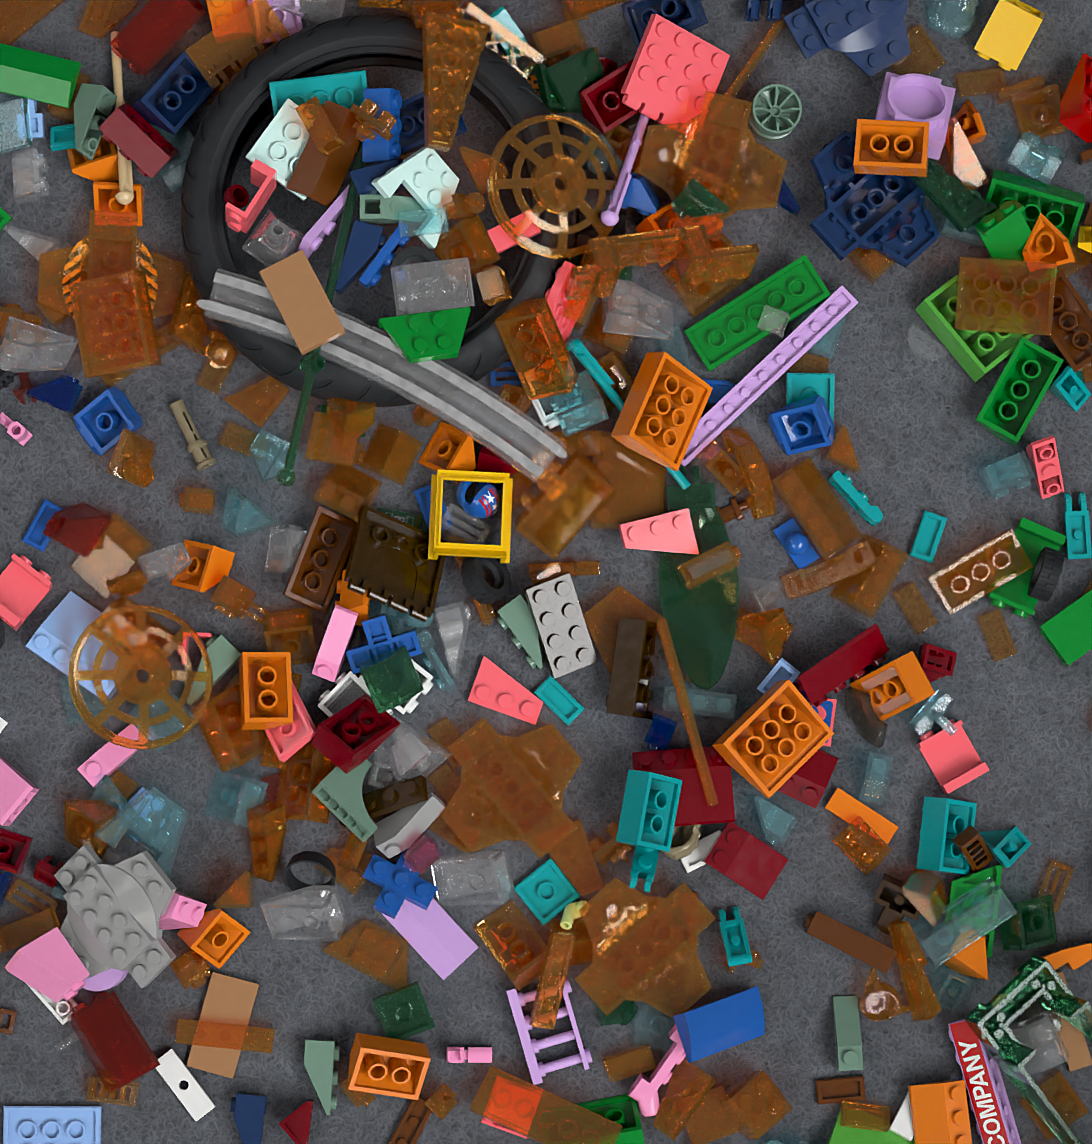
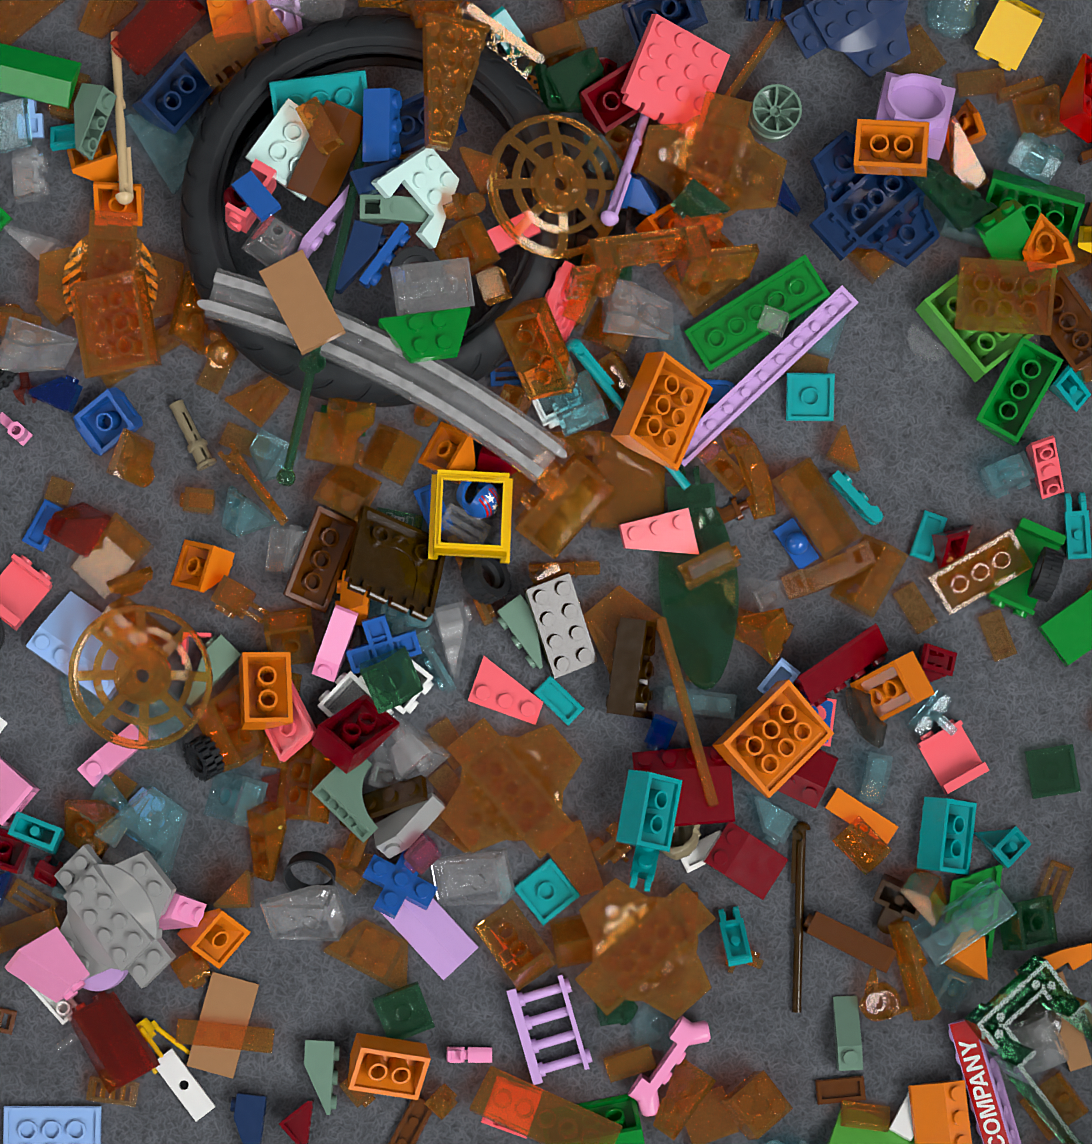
(36, 833): none -> teal slope
(59, 491): none -> clear orange tile
(138, 140): dark red slope -> none
(148, 1029): none -> yellow plant
(165, 561): clear slope -> none
(203, 757): none -> black tyre
(242, 468): none -> clear orange tile
(256, 196): none -> blue tile
(365, 114): clear orange hips -> none
(423, 222): clear light blue tile -> none
(552, 980): clear orange tile -> none
(570, 913): yellowish green arm -> none
(721, 1024): blue slope -> none
(798, 878): none -> dark brown bar
(803, 425): blue slope -> none
(950, 544): none -> dark red slope
(966, 838): reddish brown slope -> none
(1052, 771): none -> clear green plate

